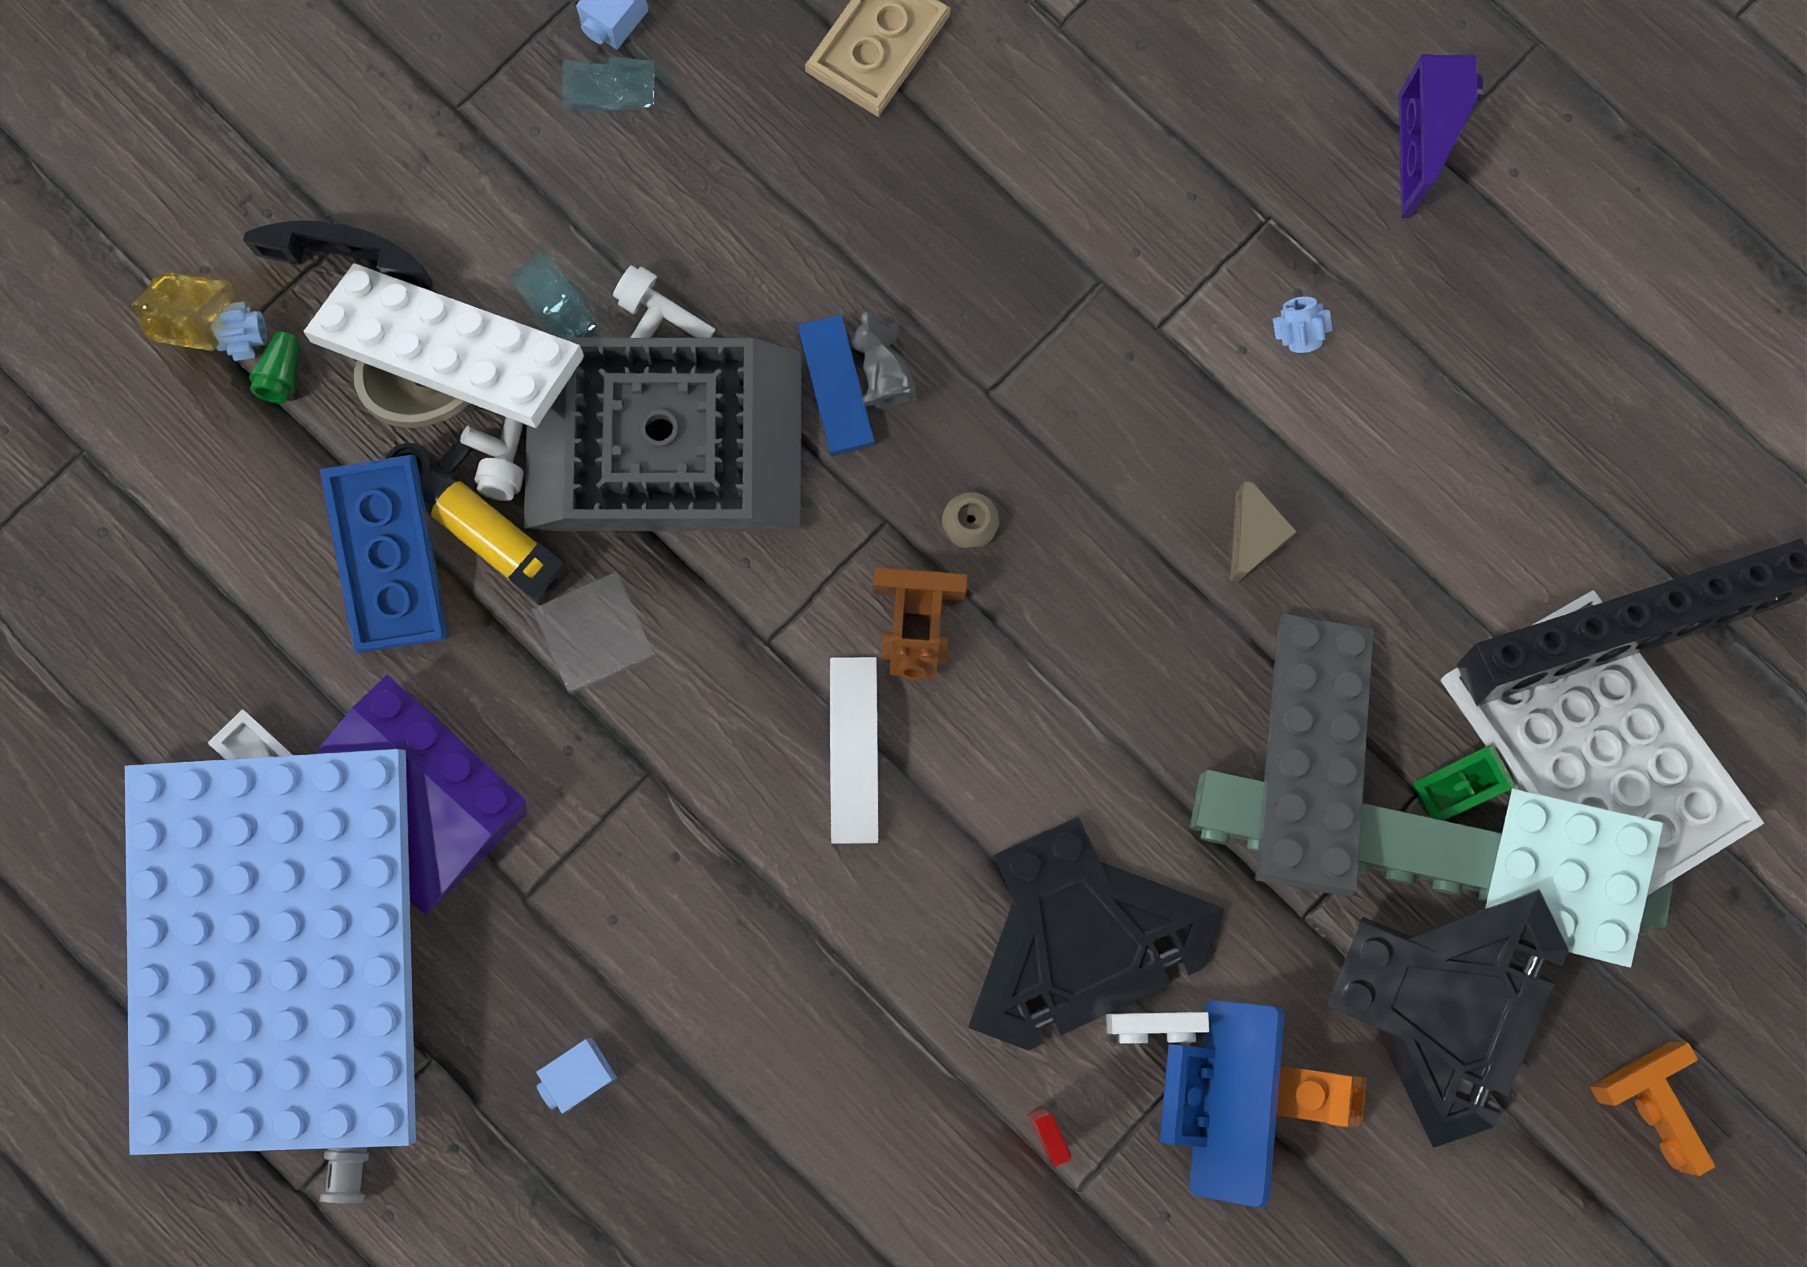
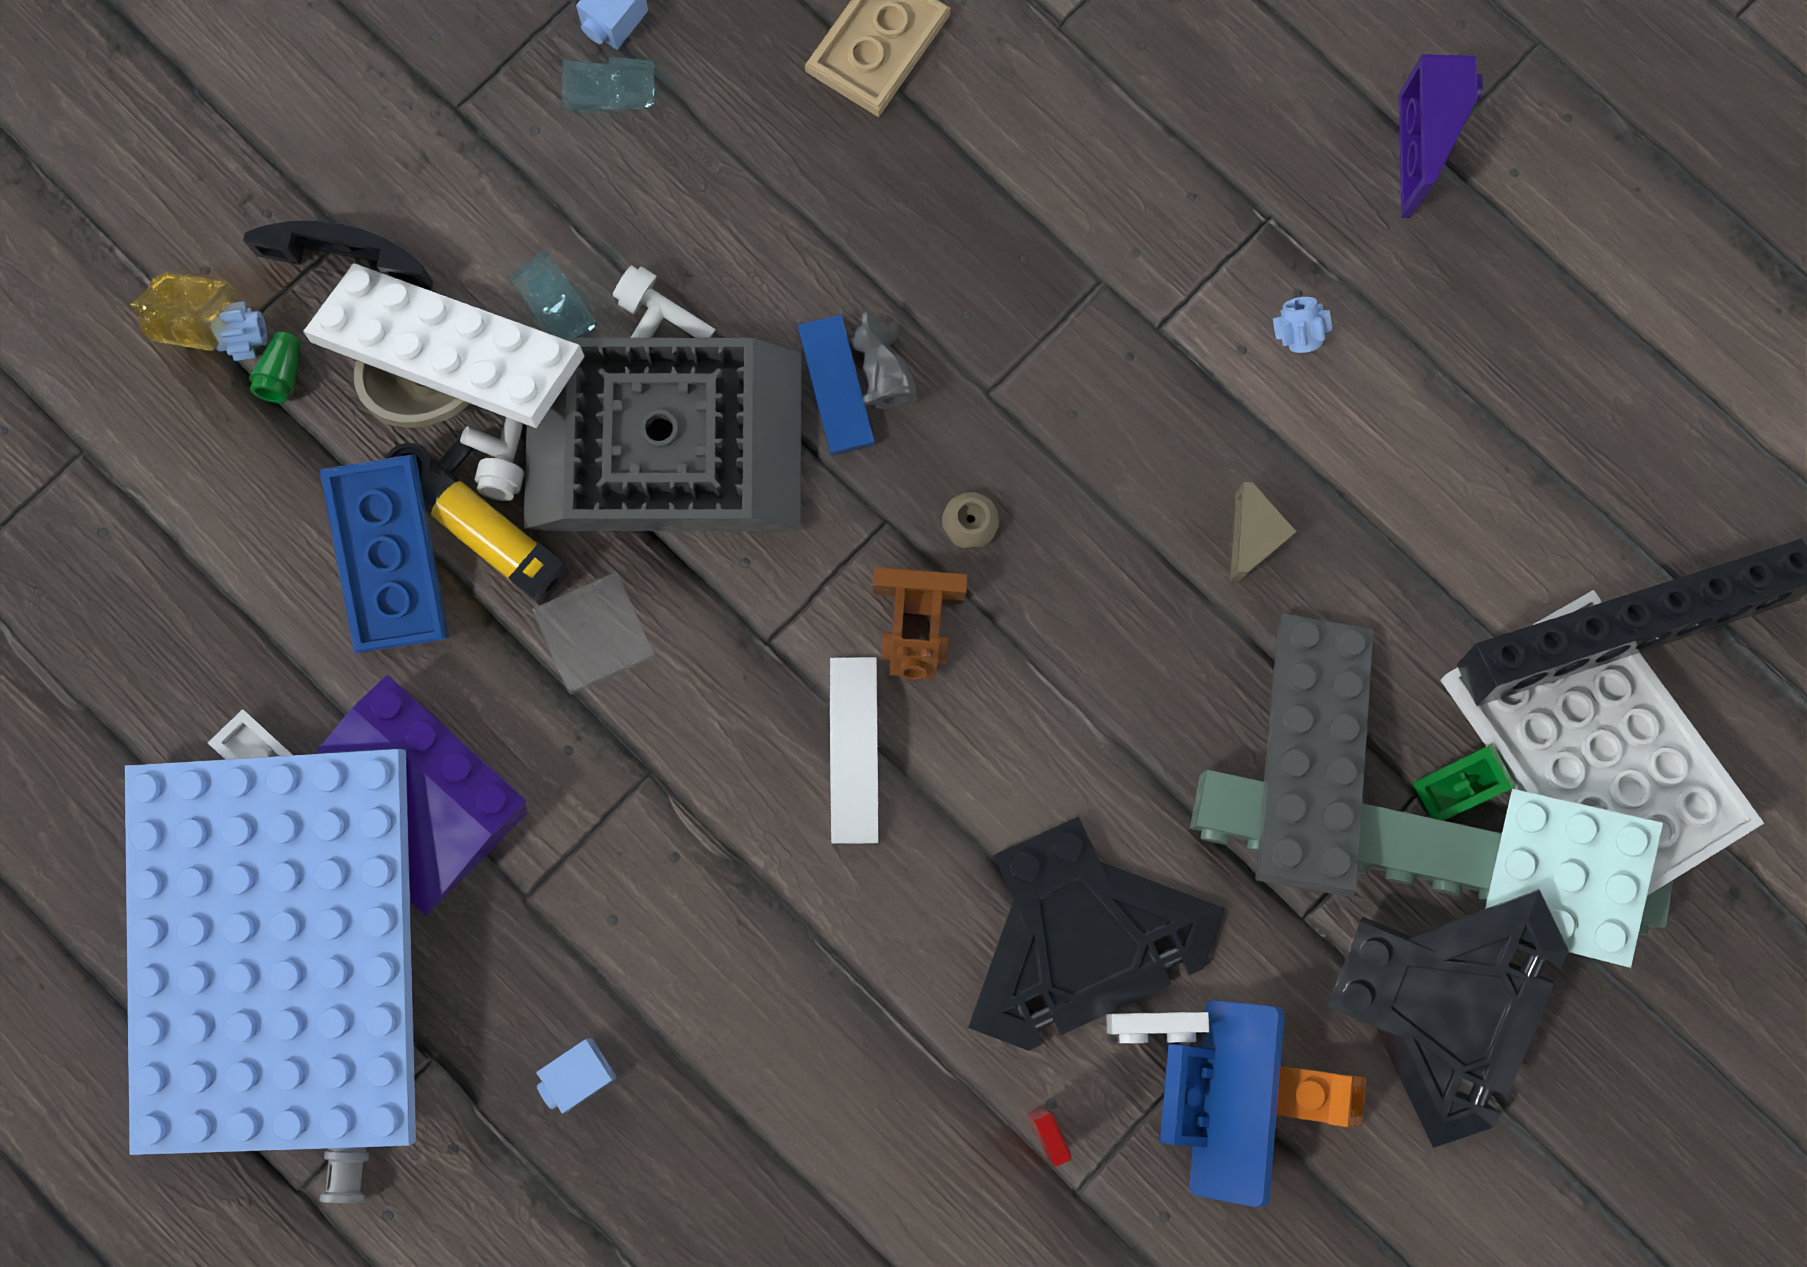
(1659, 1104): orange bracket -> none

